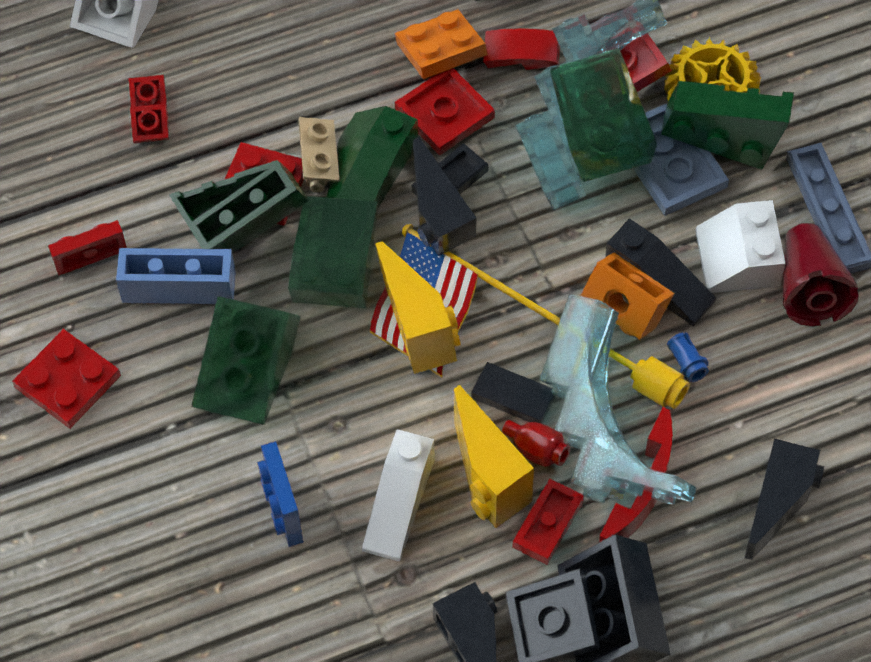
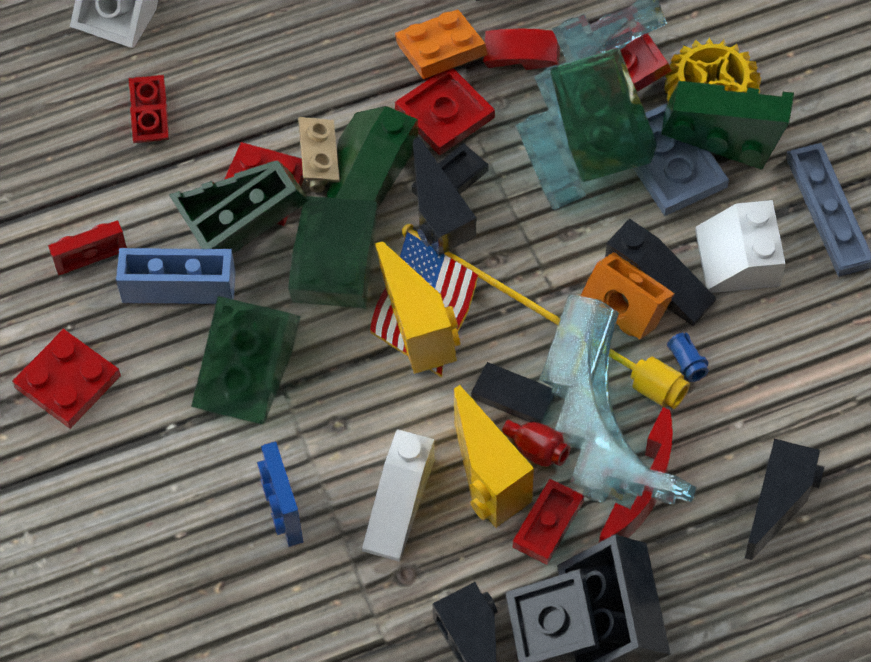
(815, 278): dark red cone -> none

